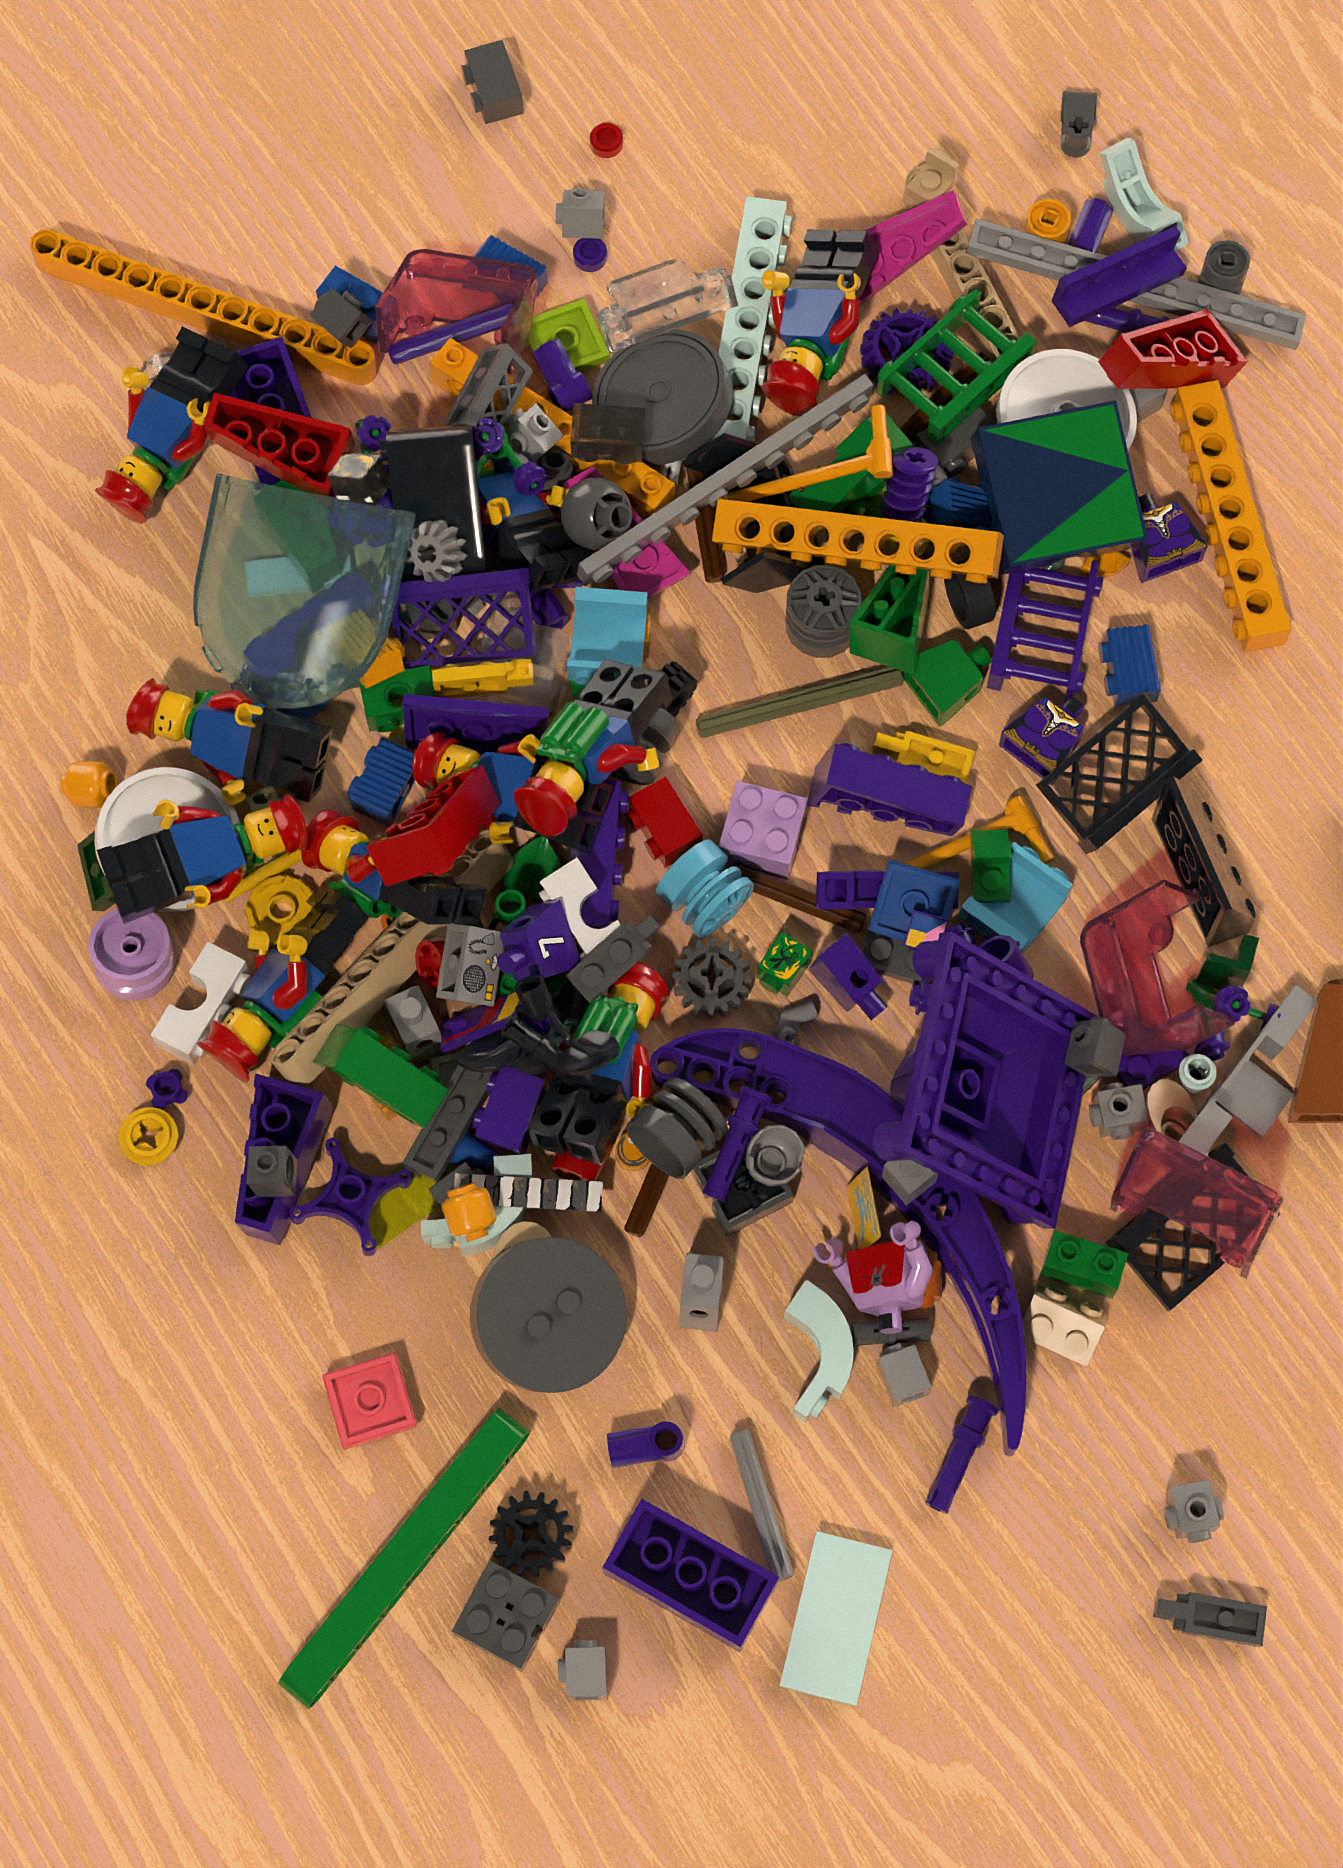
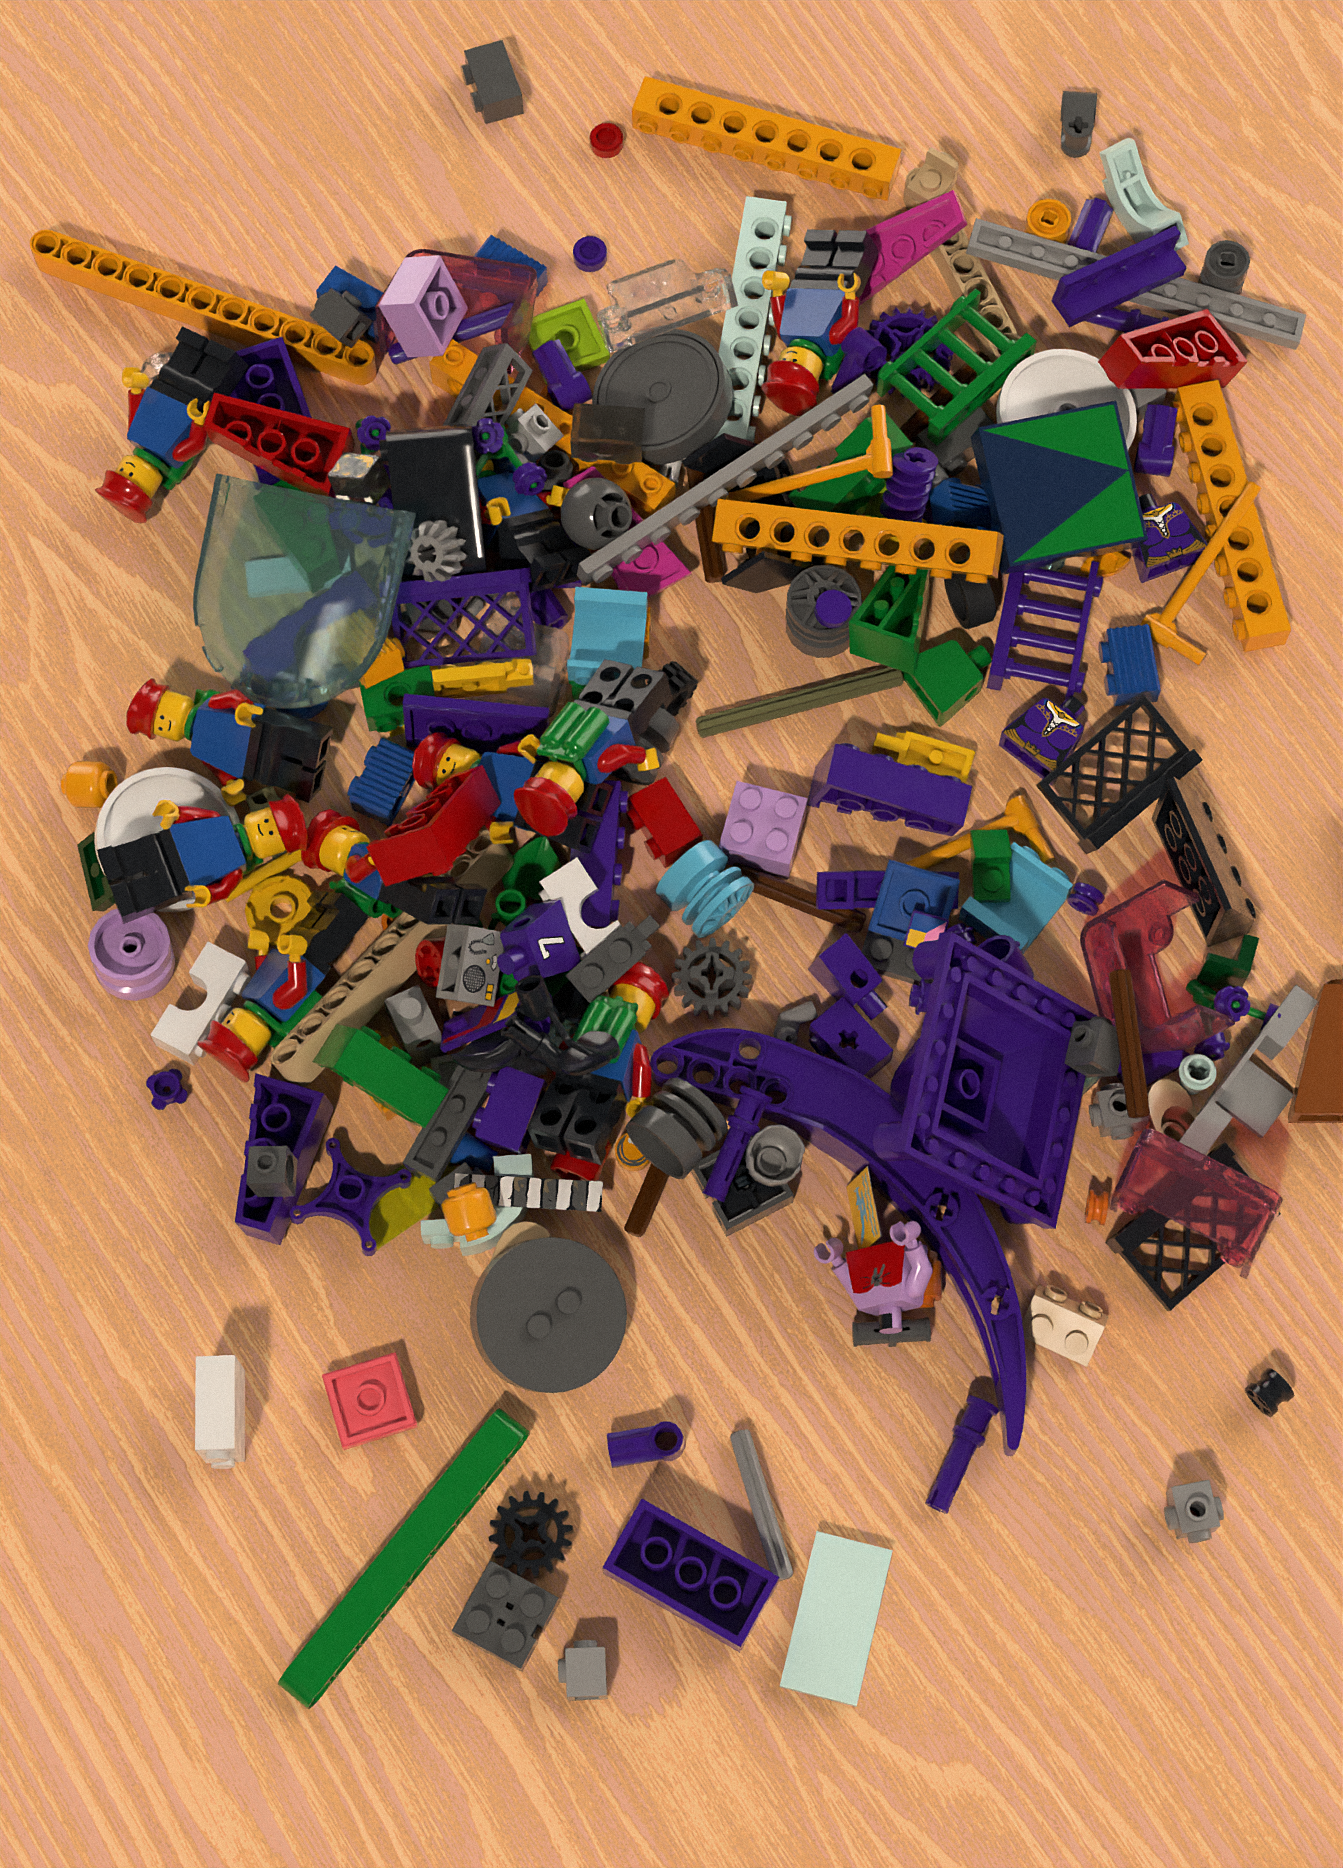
(131, 1134): yellow gear -> none
(220, 1410): none -> white brick
(423, 306): none -> lavender brick
(582, 213): light grey brick -> none
(701, 1291): light grey torso -> none
(756, 124): none -> light orange brick
(784, 965): green brick -> none
(828, 1329): light aqua arch -> none
(832, 608): none -> dark purple tile
(846, 1024): none -> dark purple brick
(861, 357): none -> dark purple piece
(903, 1374): light grey brick -> none
(908, 1179): light grey brick -> none
(1083, 1264): green brick -> none
(1085, 899): none -> dark purple bush
(1096, 1207): none -> orange bush
(1129, 1043): none -> reddish brown axle
(1155, 449): none -> dark purple piece
(1162, 626): none -> light orange bar
(1215, 1618): dark grey hinge -> none
(1269, 1392): none -> black wheel

